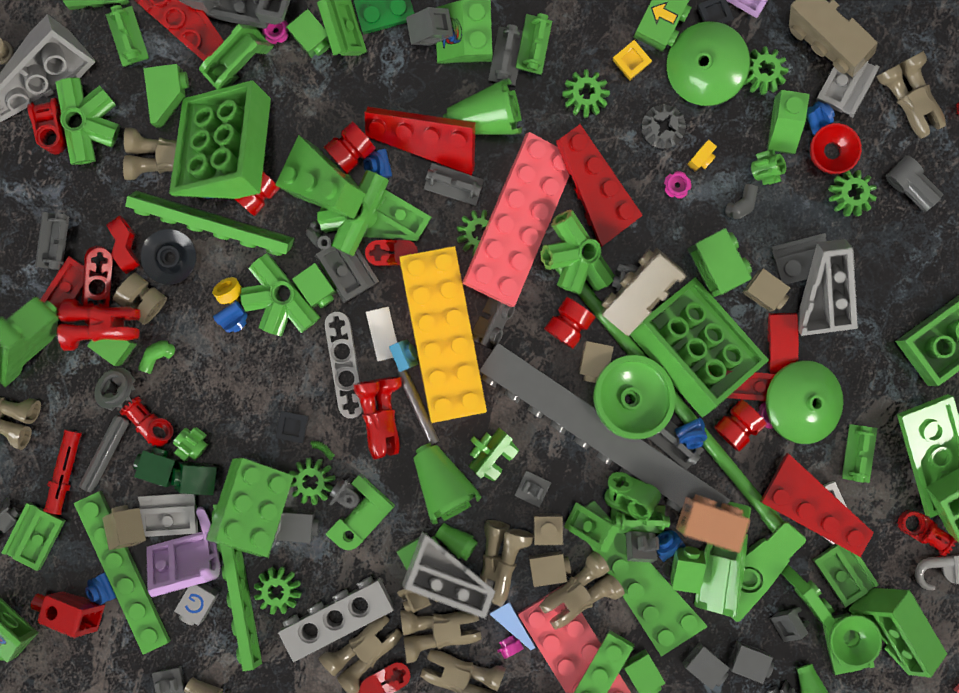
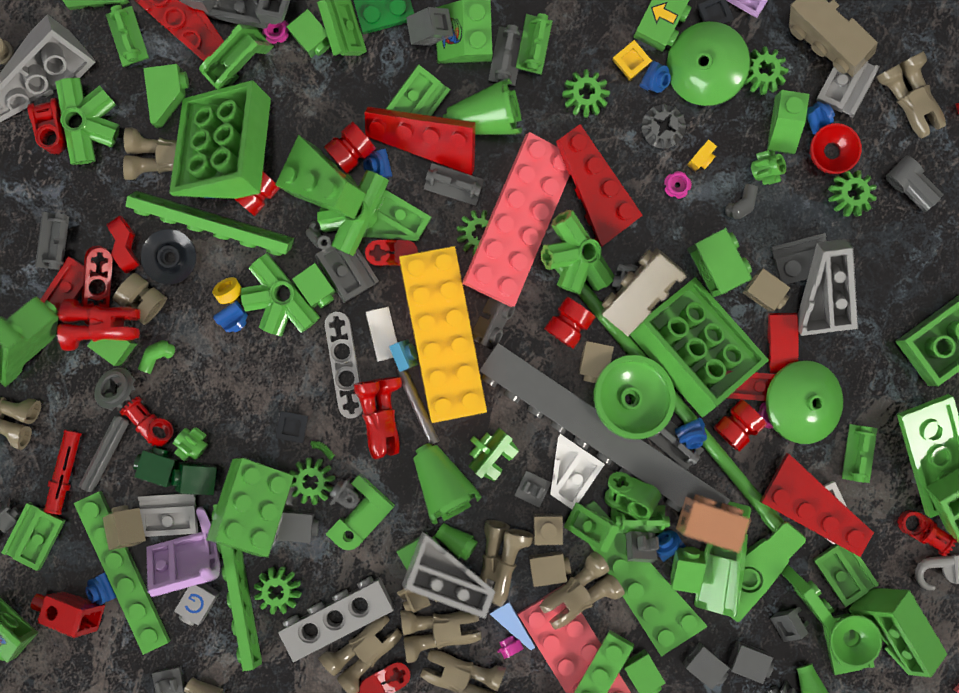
(419, 93): none -> bright green plate
(572, 472): none -> white wing
(656, 77): none -> blue plate

